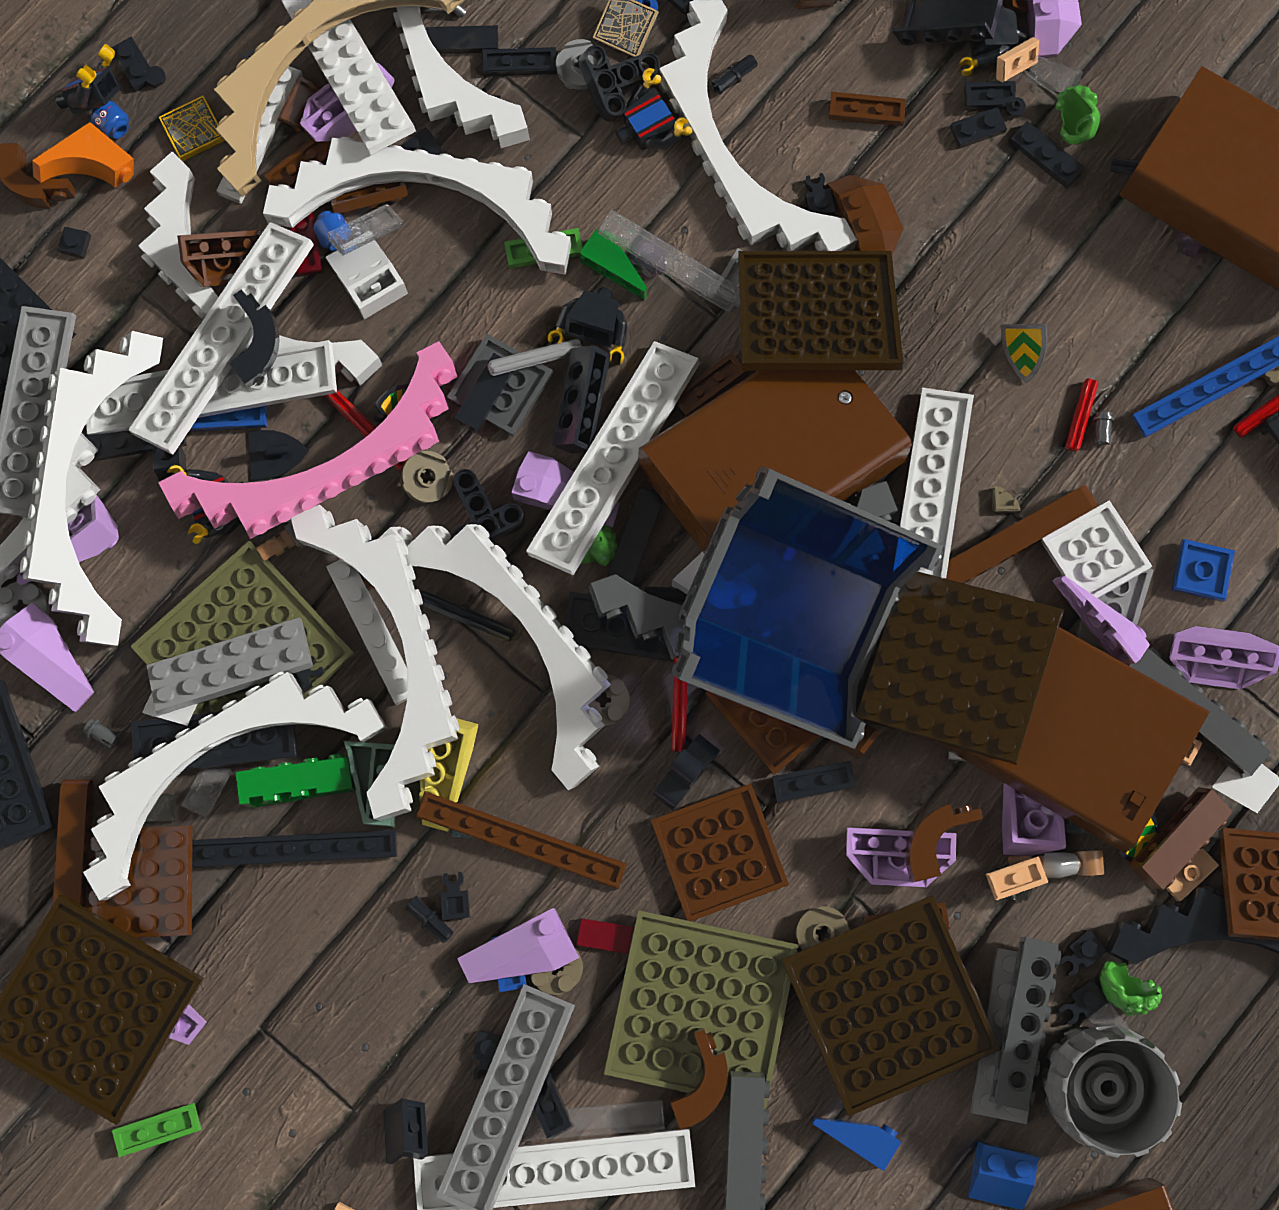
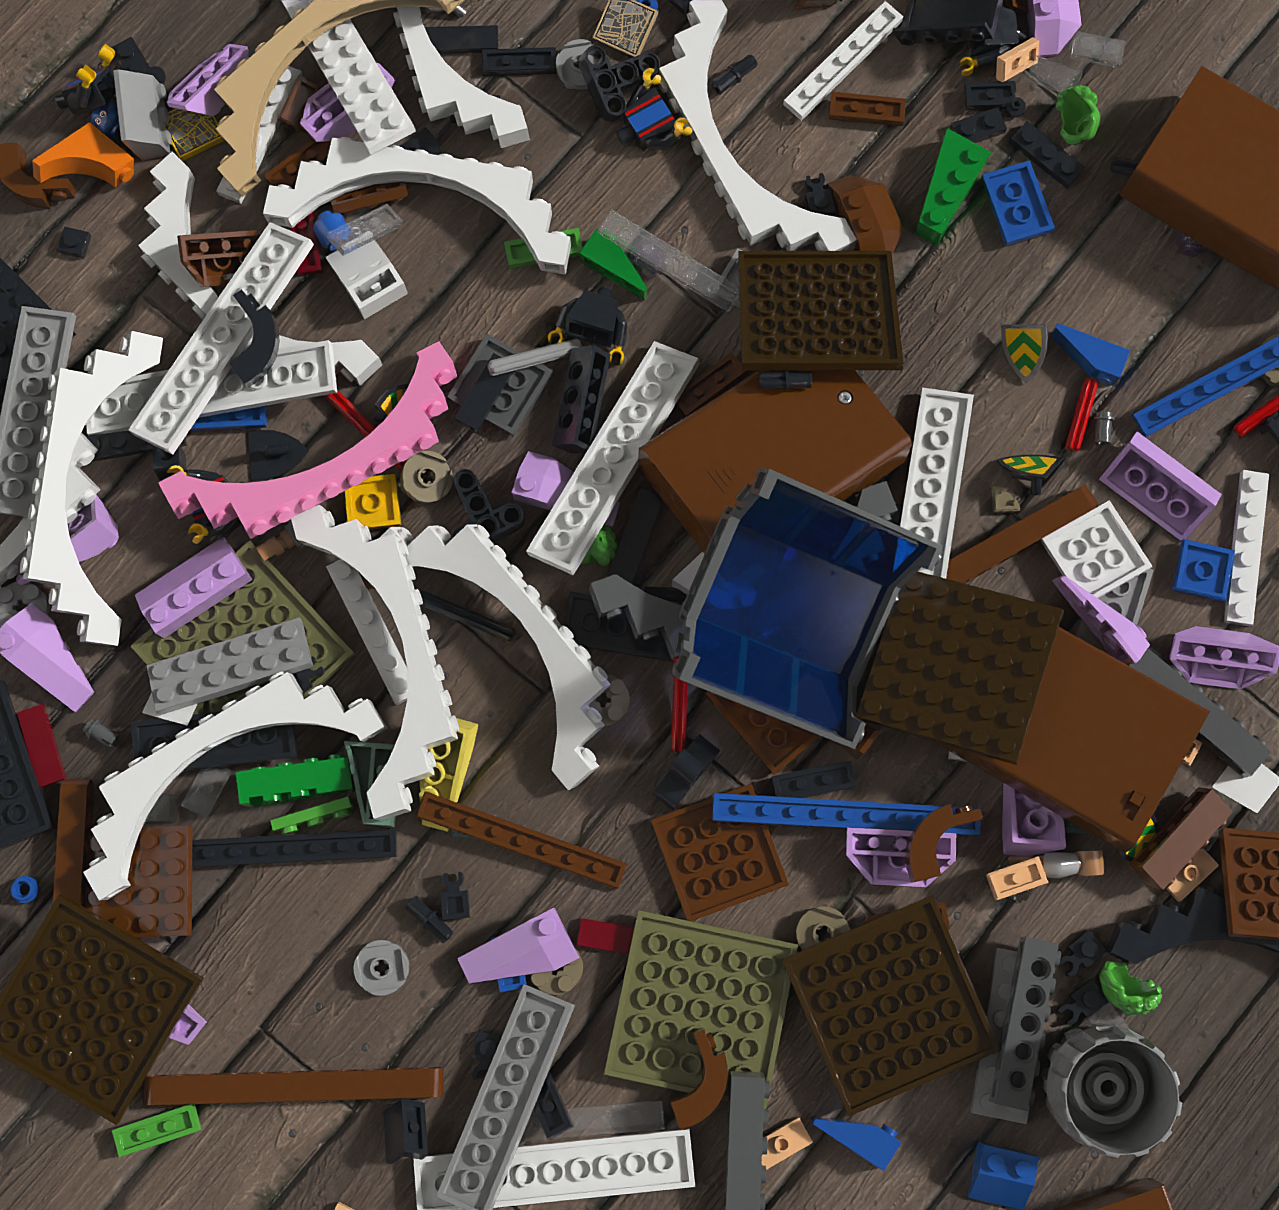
(16, 889): none -> blue plate
(41, 745): none -> dark red tile
(142, 114): none -> light grey slope
(192, 588): none -> lavender slope
(197, 90): none -> lavender wedge
(293, 1086): none -> reddish brown beam
(313, 816): none -> bright green plate
(369, 958): none -> light grey plate
(374, 502): none -> yellow plate
(785, 380): none -> black axle
(785, 1142): none -> light nougat plate
(826, 813): none -> blue plate
(843, 60): none -> white plate
(952, 179): none -> green wedge
(1017, 203): none -> blue plate
(1030, 468): none -> shield
(1095, 356): none -> blue slope
(1098, 49): none -> clear plate
(1160, 487): none -> lavender slope
(1247, 547): none -> white plate

